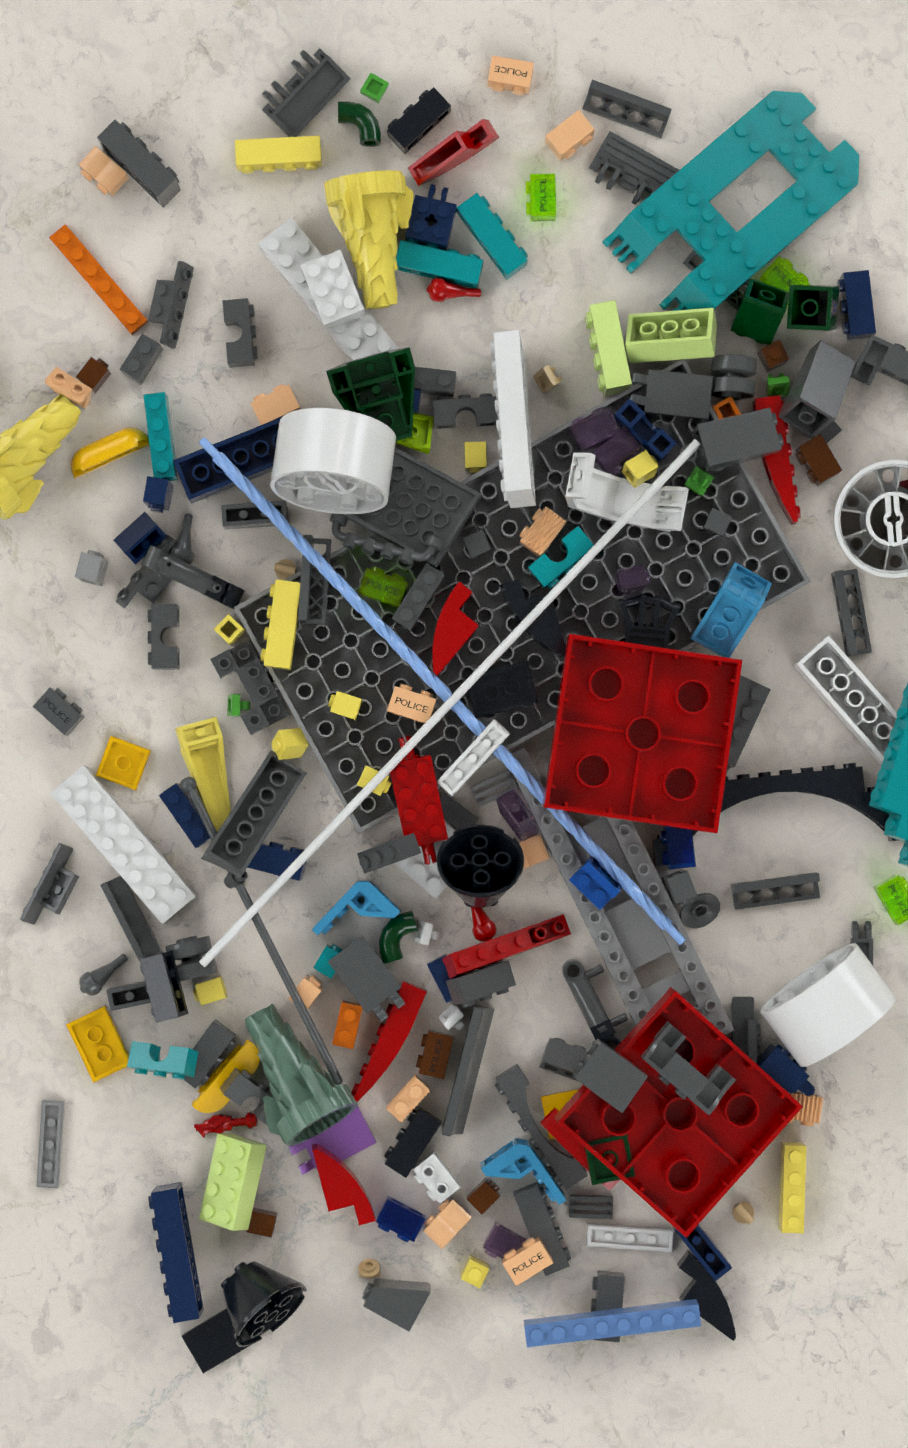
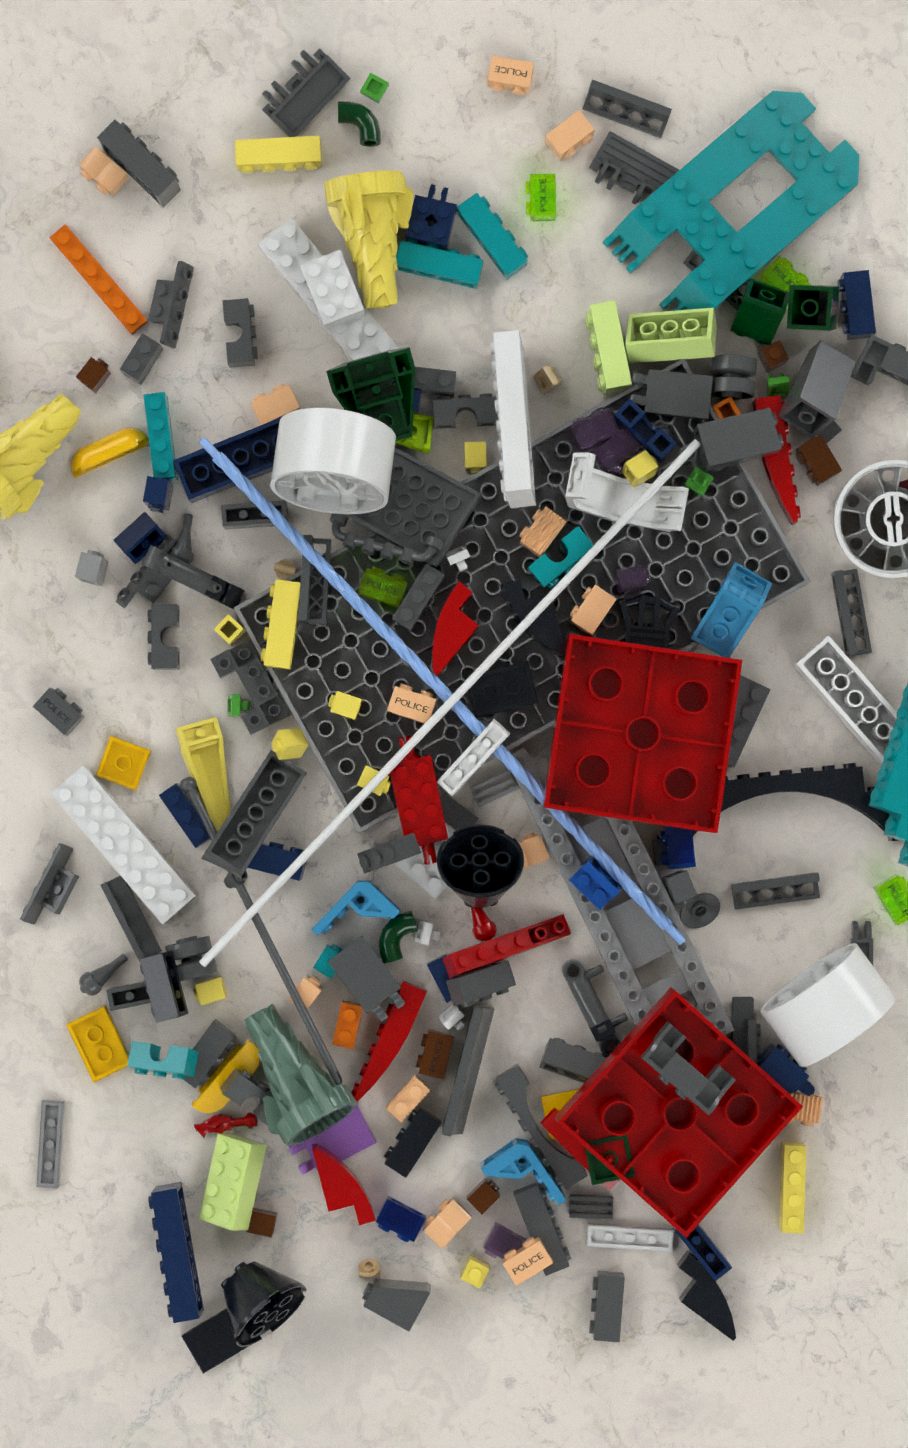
(69, 387): light nougat bracket -> none
(418, 120): black brick -> none
(436, 1177): white brick -> none
(441, 290): red piece -> none
(453, 151): red slope -> none
(457, 556): none -> white tile
(476, 544): dark grey tile -> none
(517, 815): clear purple brick -> none
(593, 609): none -> light nougat brick
(609, 1075): dark grey slope -> none
(612, 1323): medium blue brick -> none
(717, 522): dark grey tile -> none
(743, 1212): tan plate -> none

